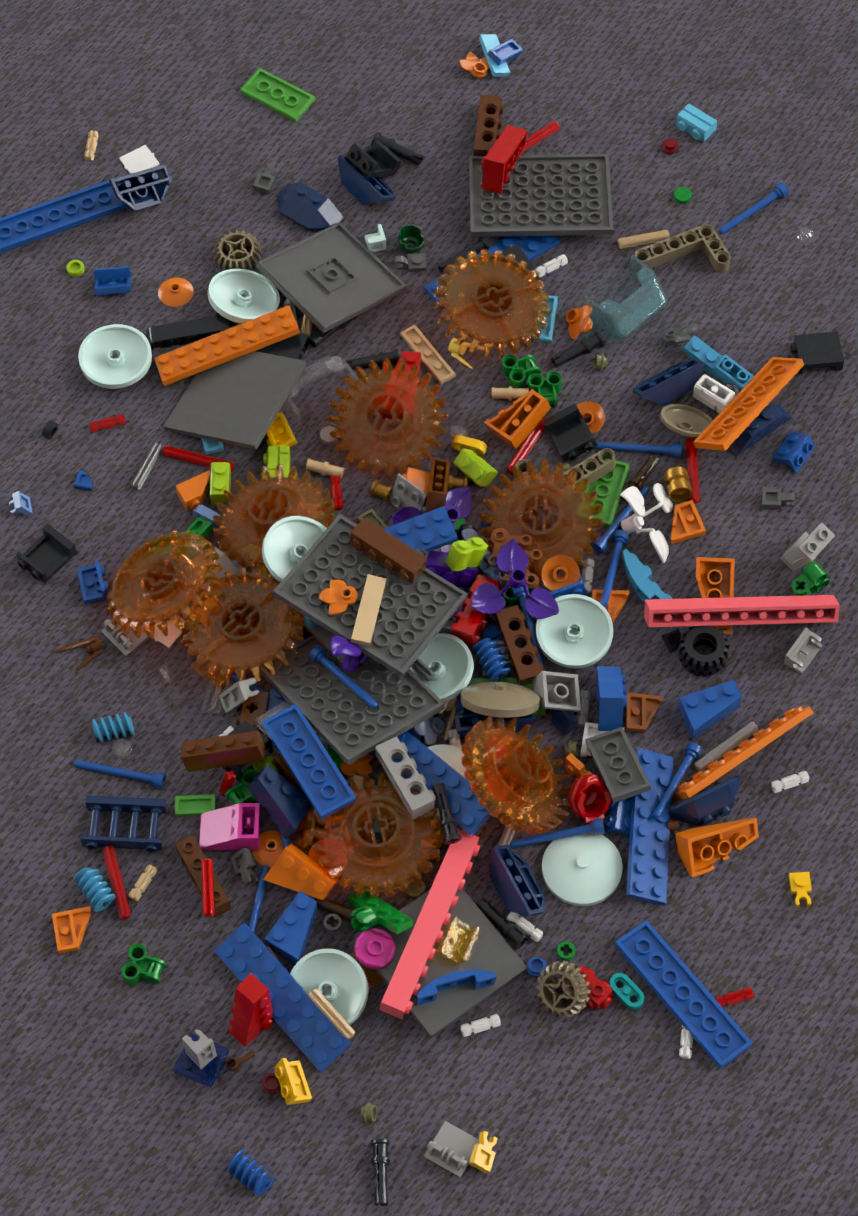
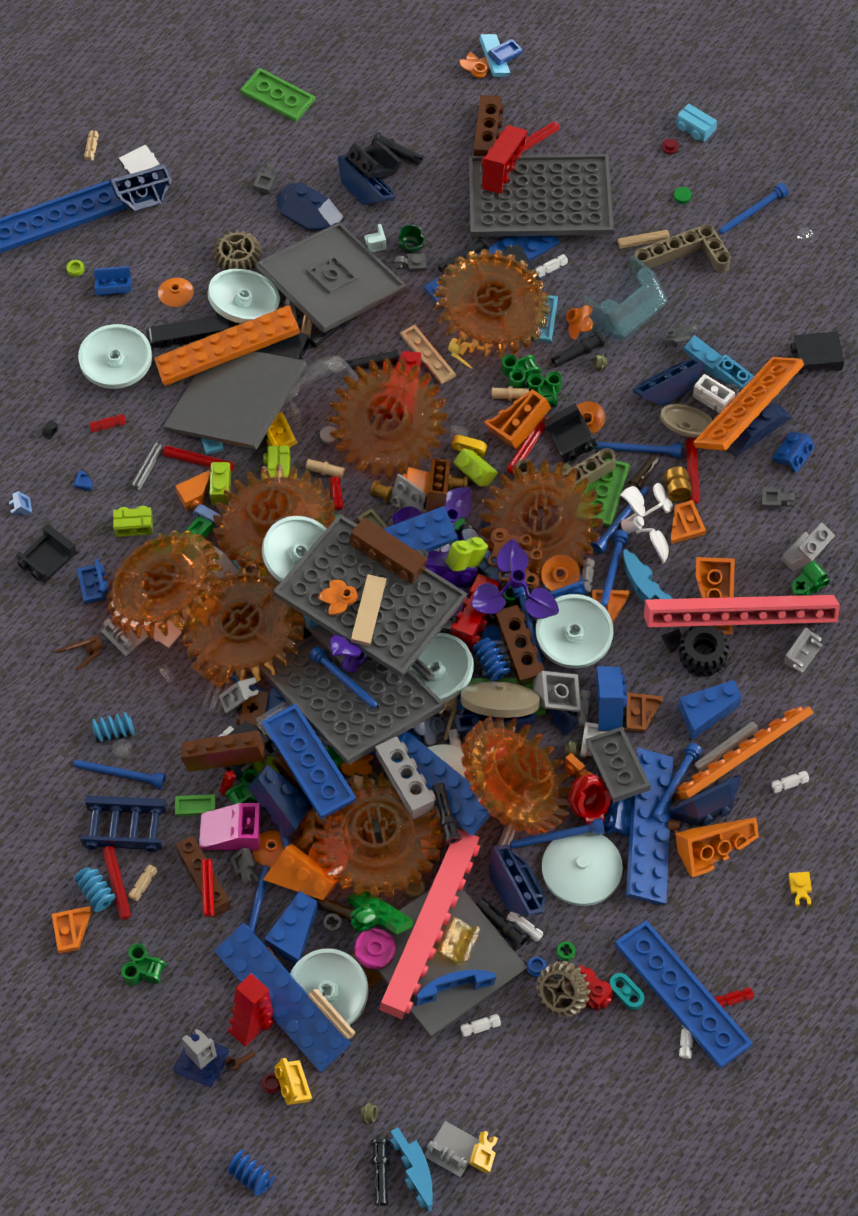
(133, 521): none -> lime brick
(419, 1174): none -> dark azure slope

